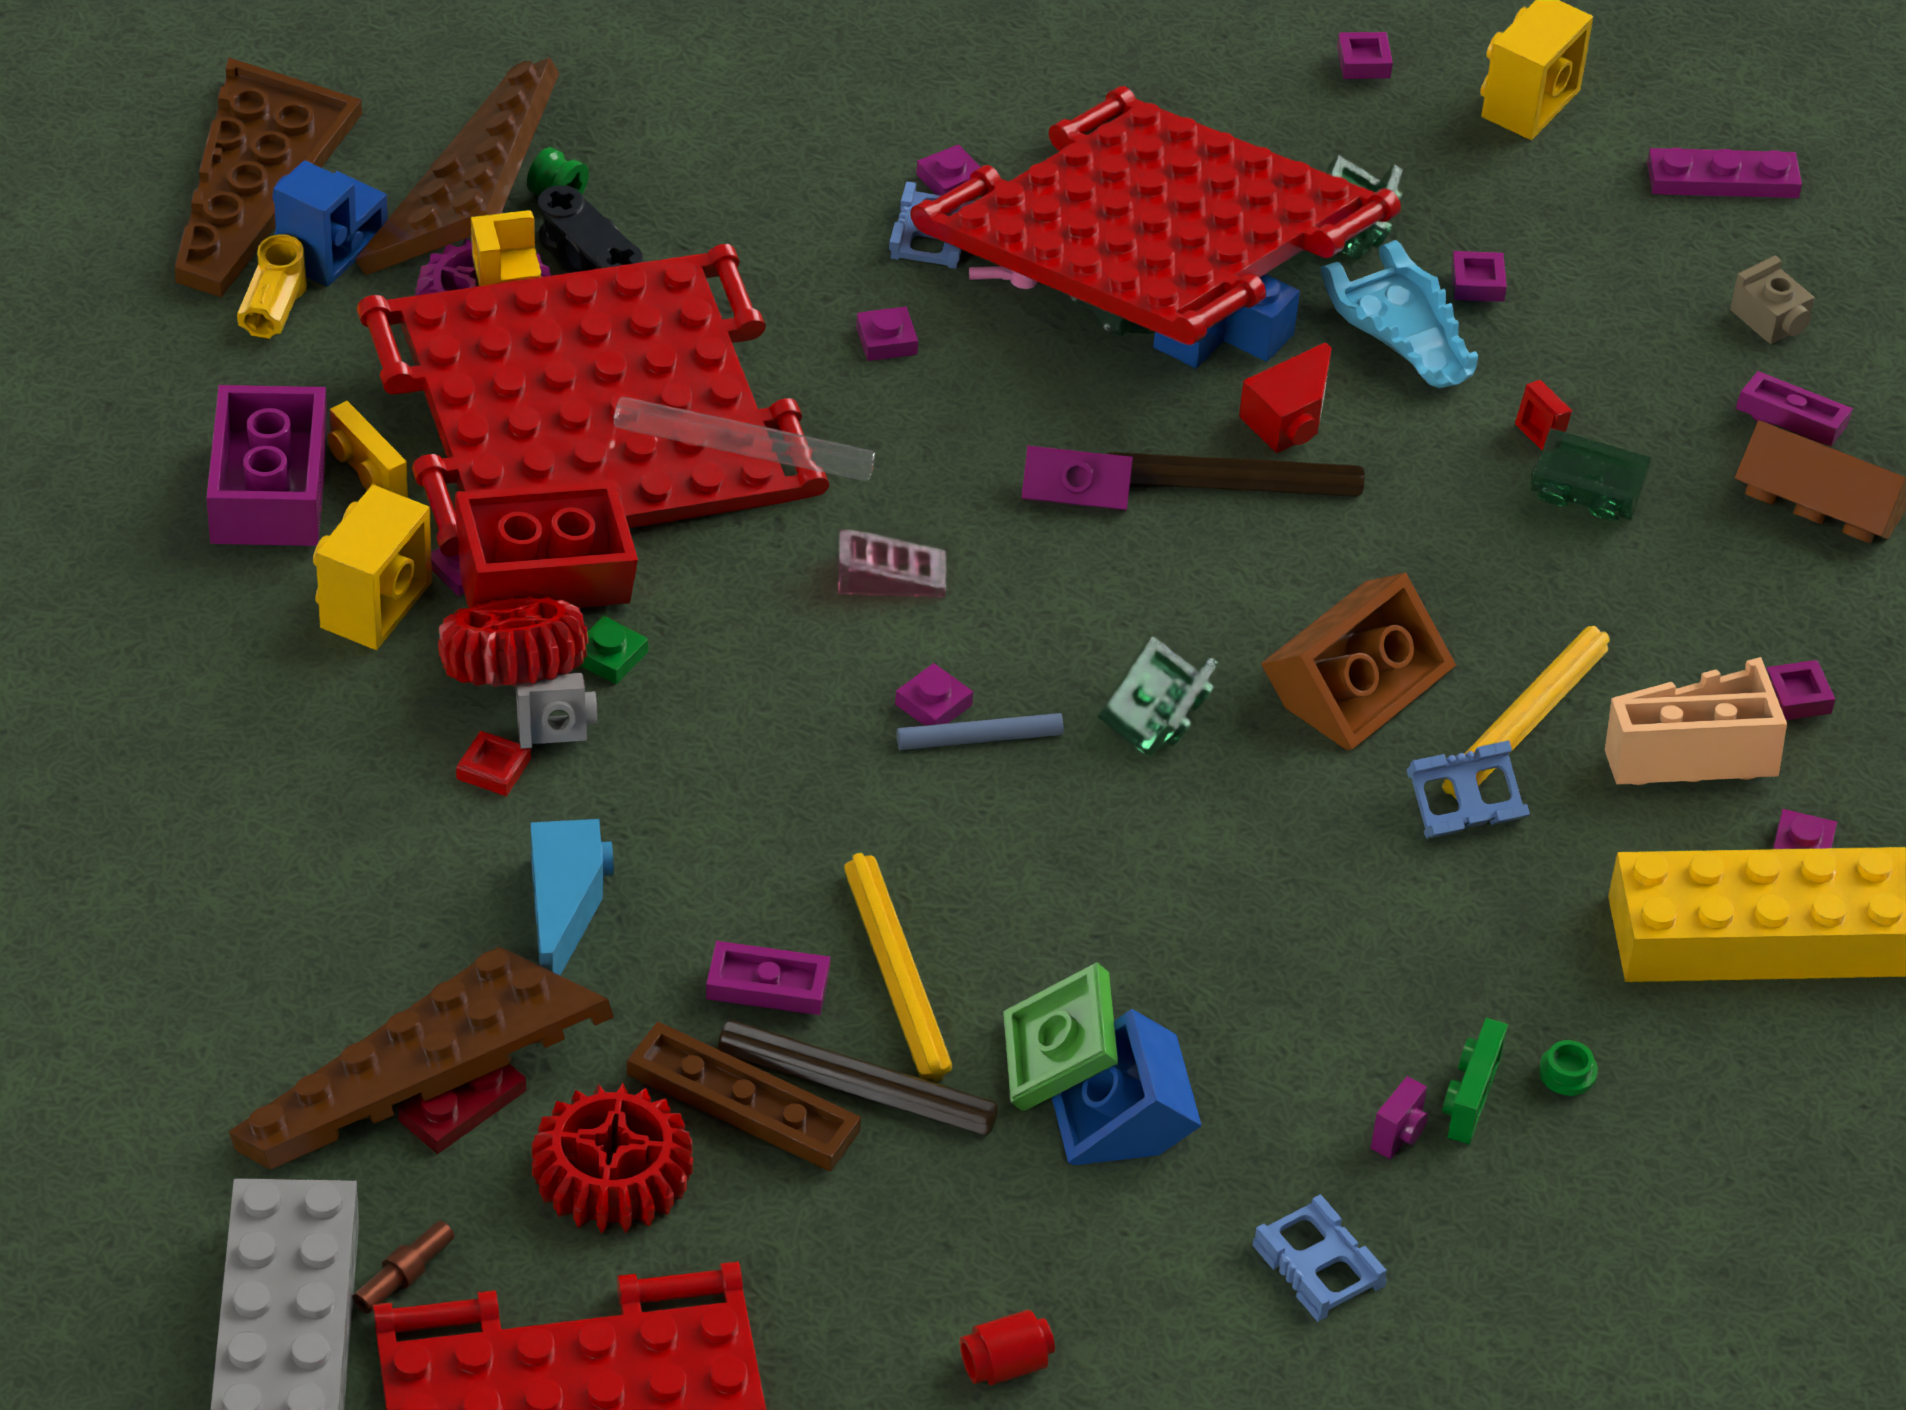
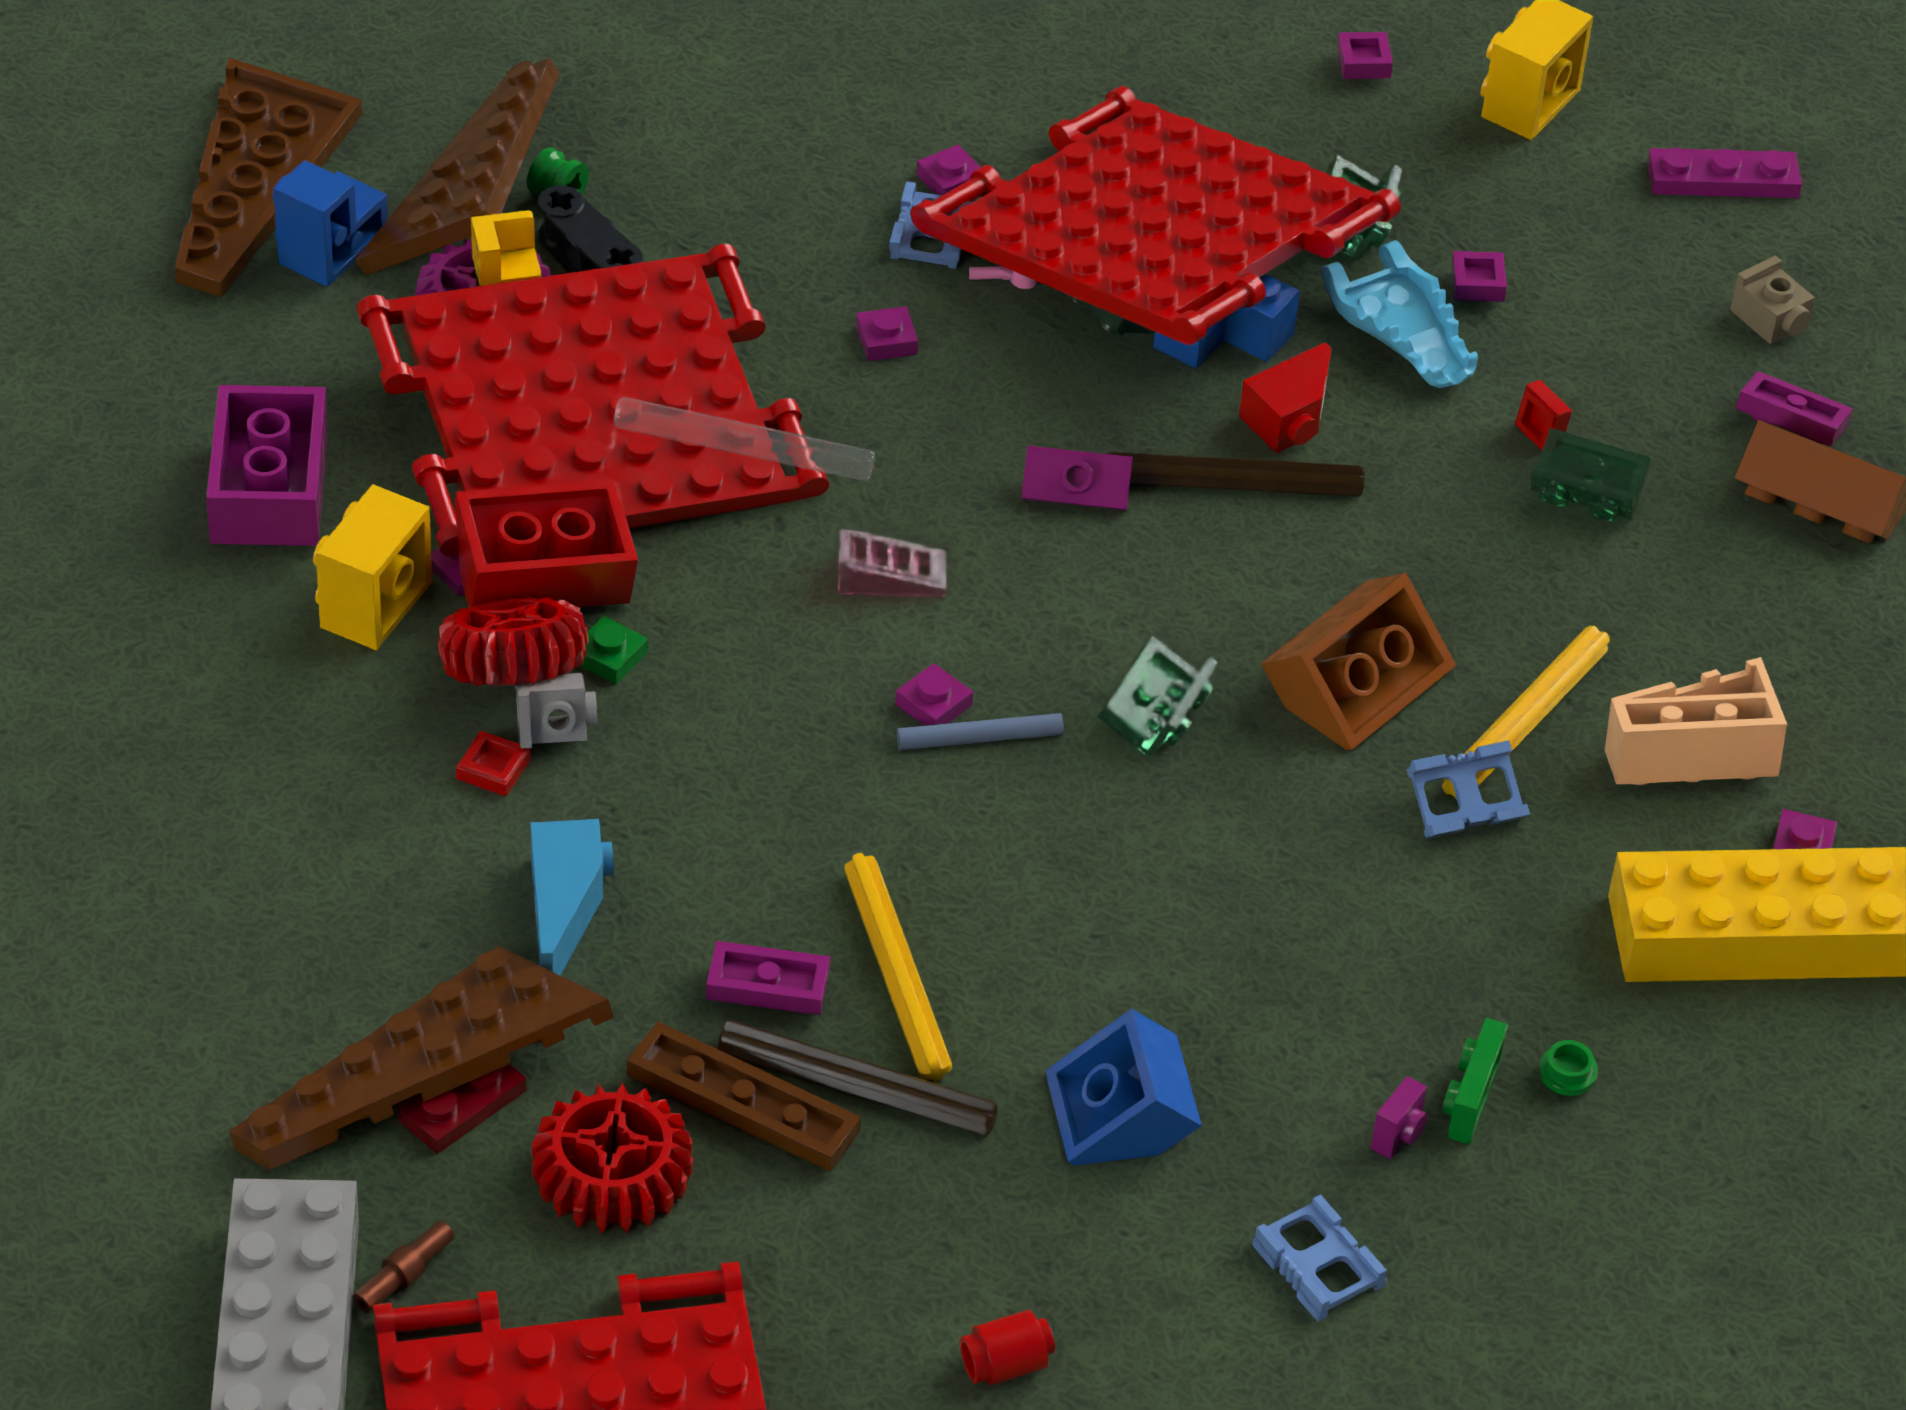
(274, 286): yellow piece -> none
(366, 450): yellow plate -> none
(1060, 1037): bright green tile -> none
(1801, 689): magenta plate -> none

